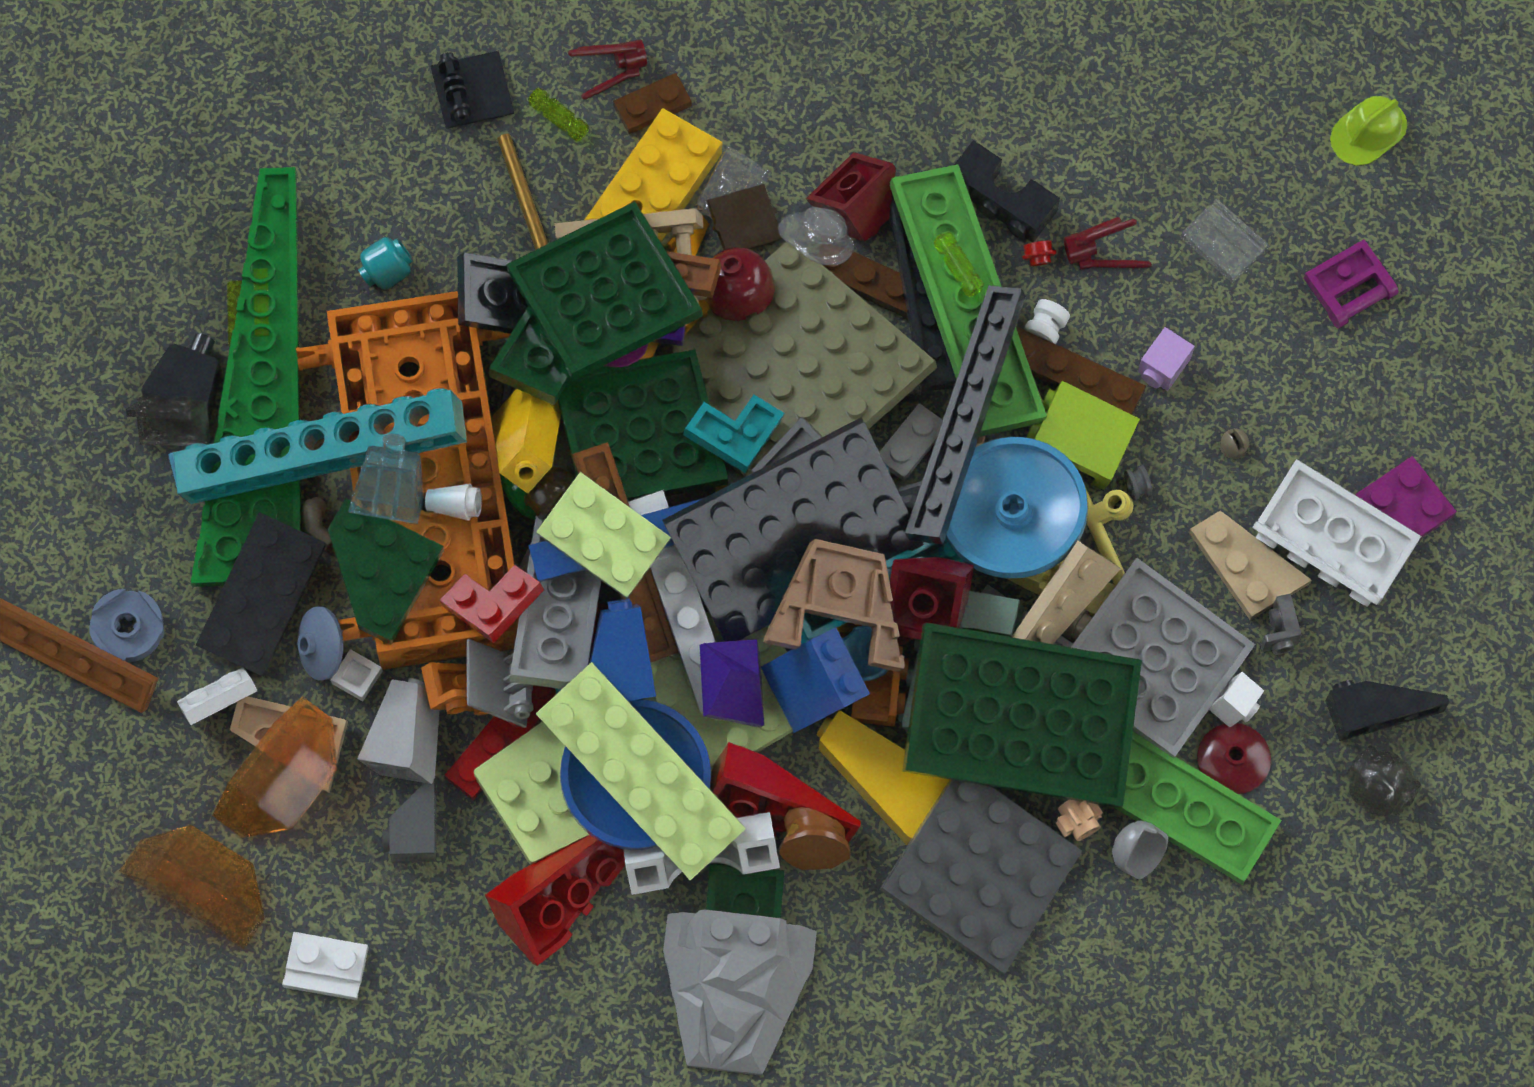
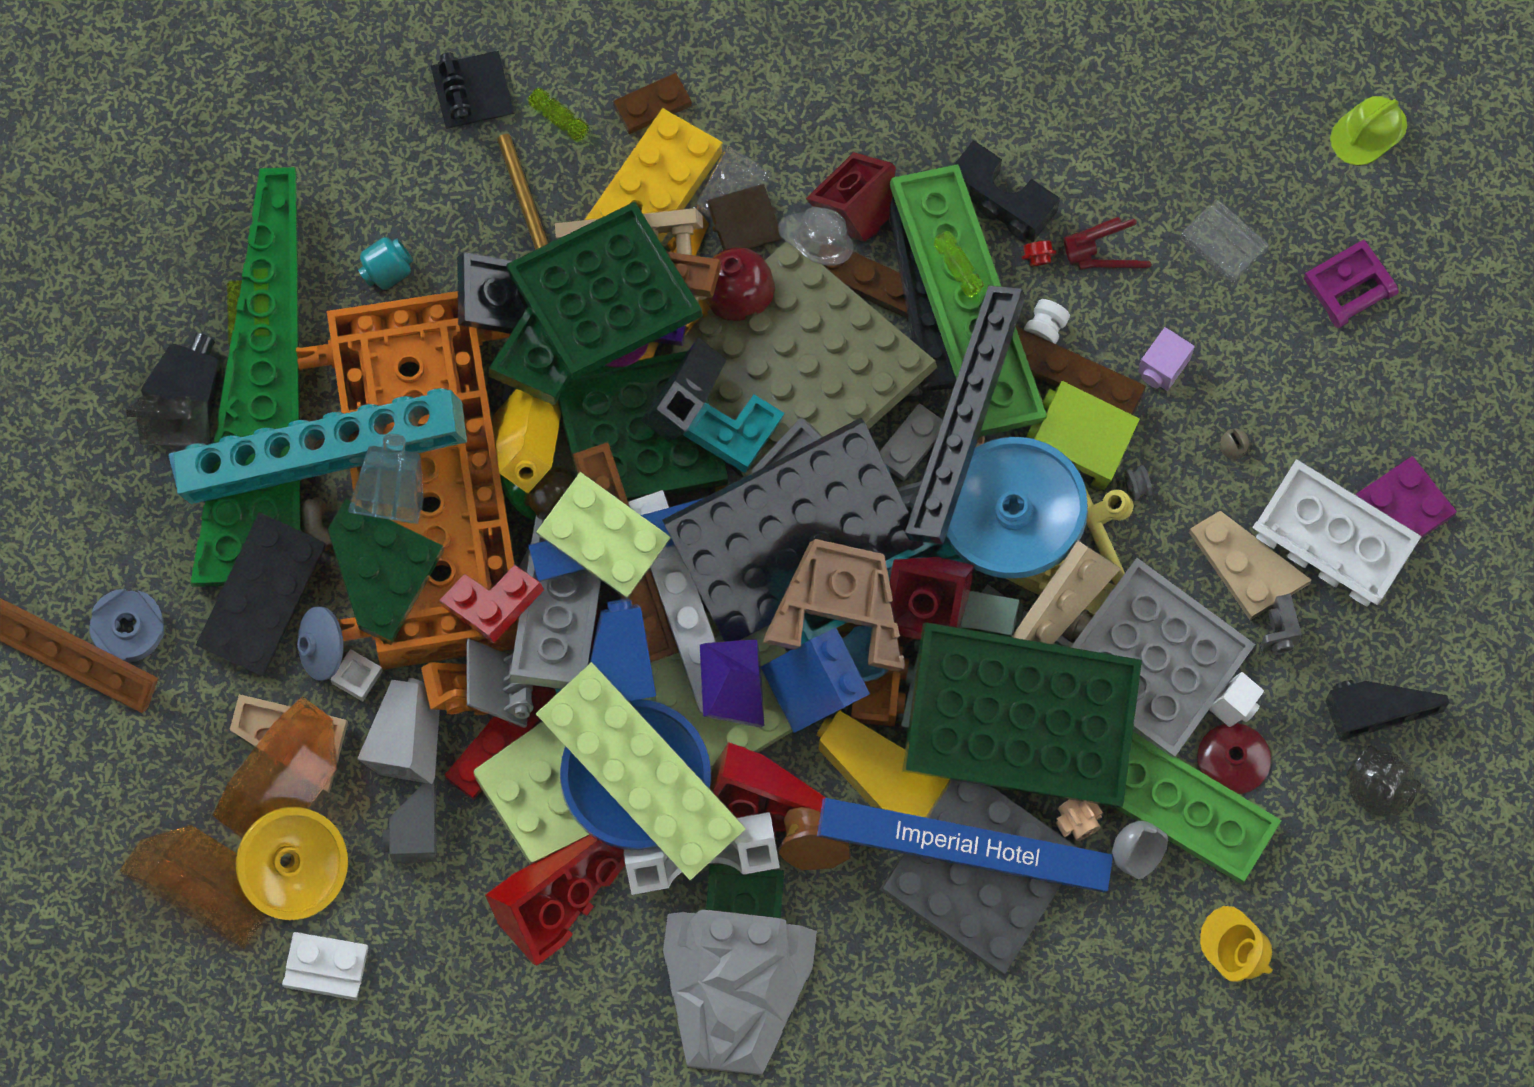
(217, 695): white plate -> none
(311, 877): none -> yellow dish
(455, 501): white cone -> none
(627, 55): dark red plant -> none
(685, 391): none -> black slope
(964, 845): none -> blue tile
(1235, 945): none -> yellow piece

